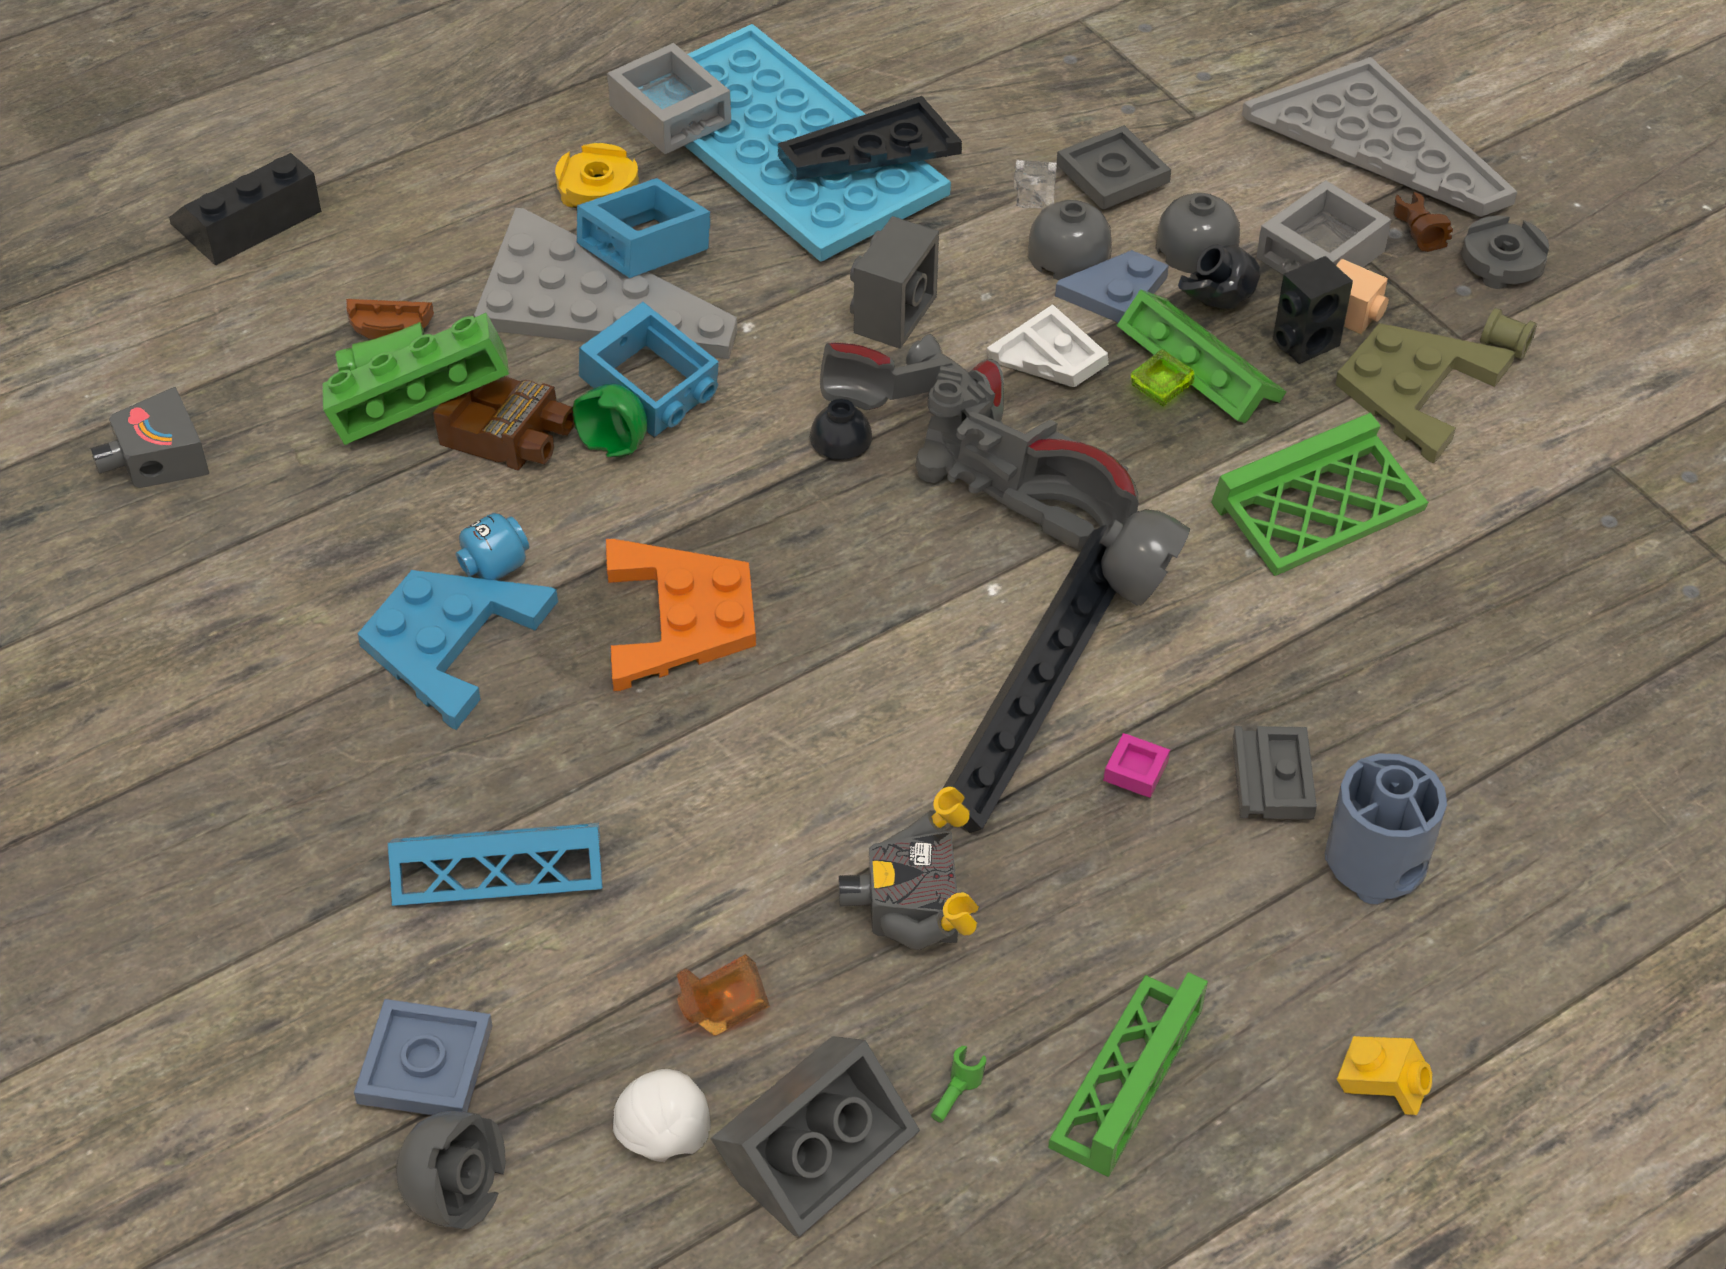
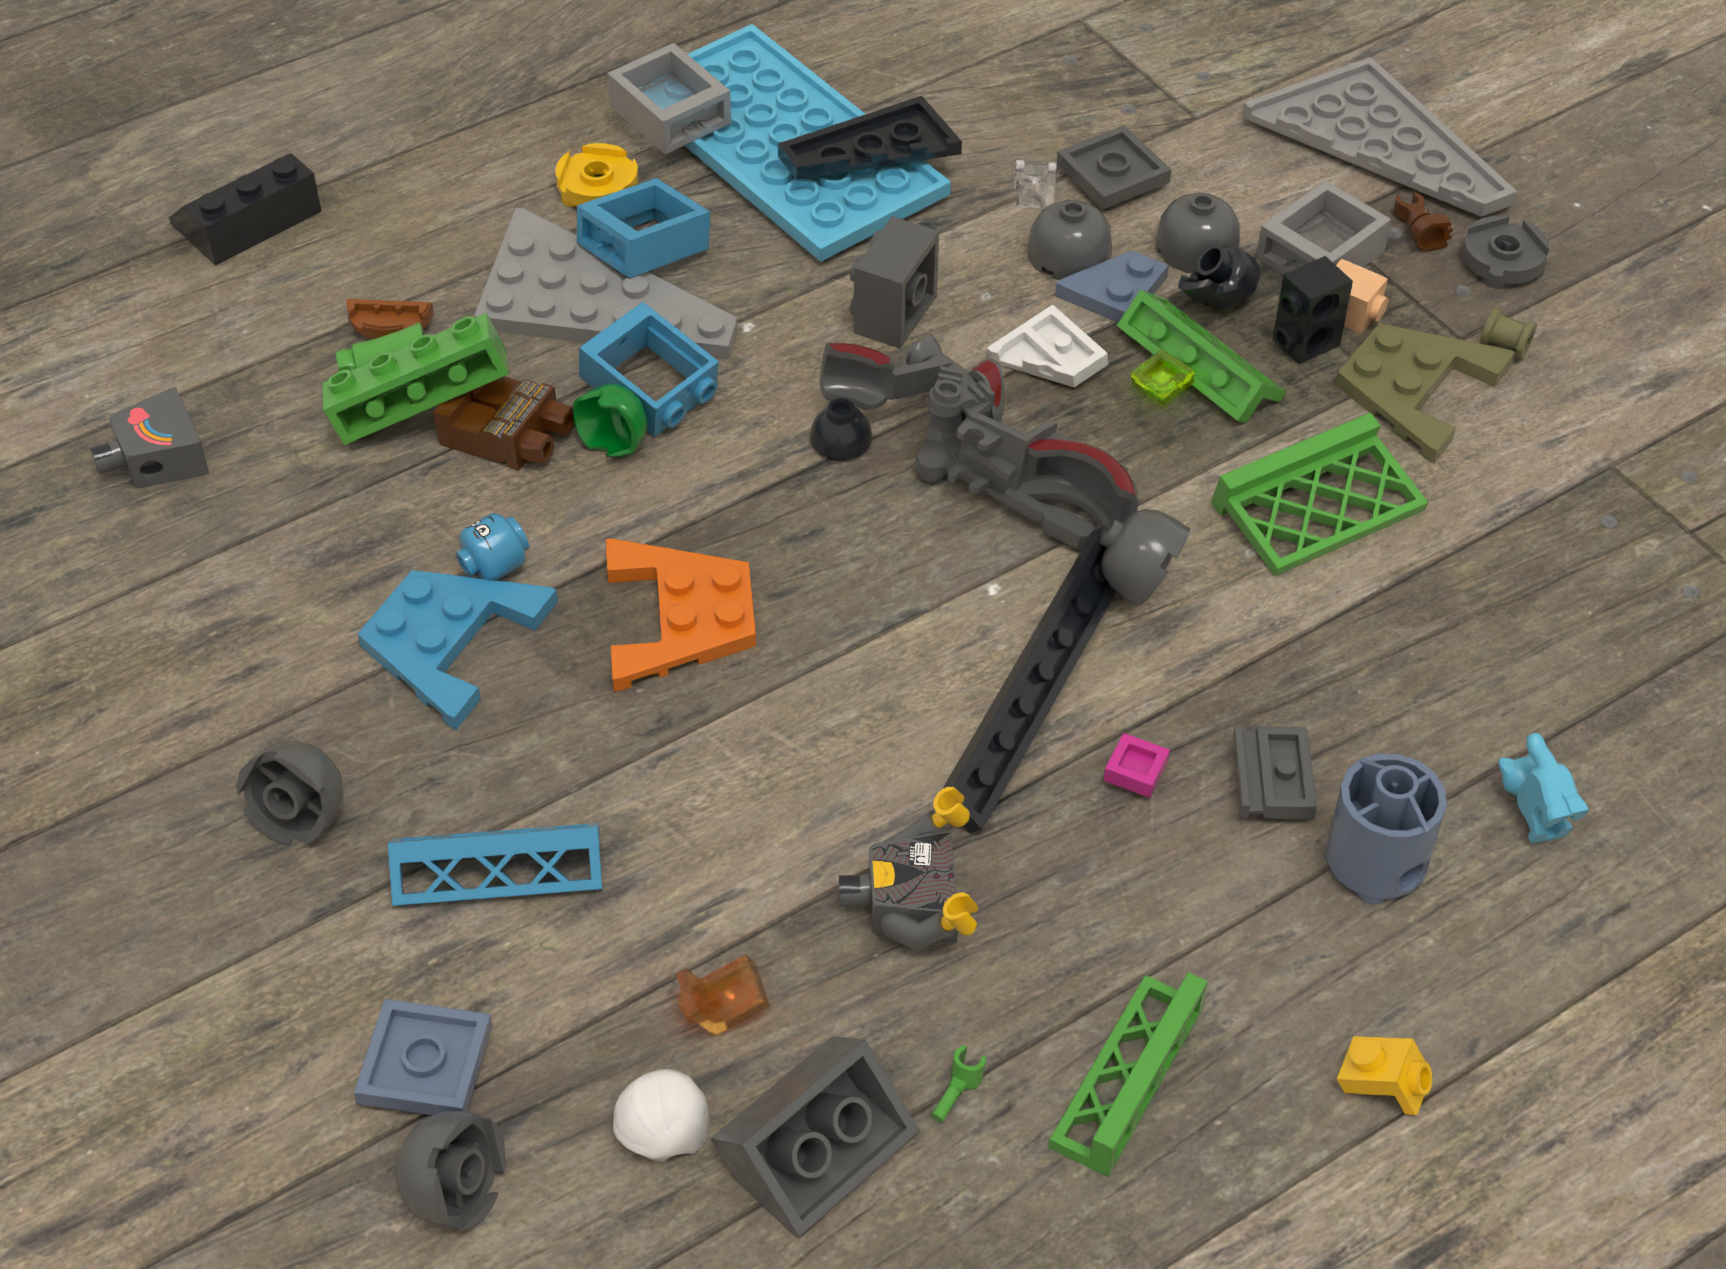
(291, 791): none -> dark grey cylinder
(1543, 791): none -> medium azure animal

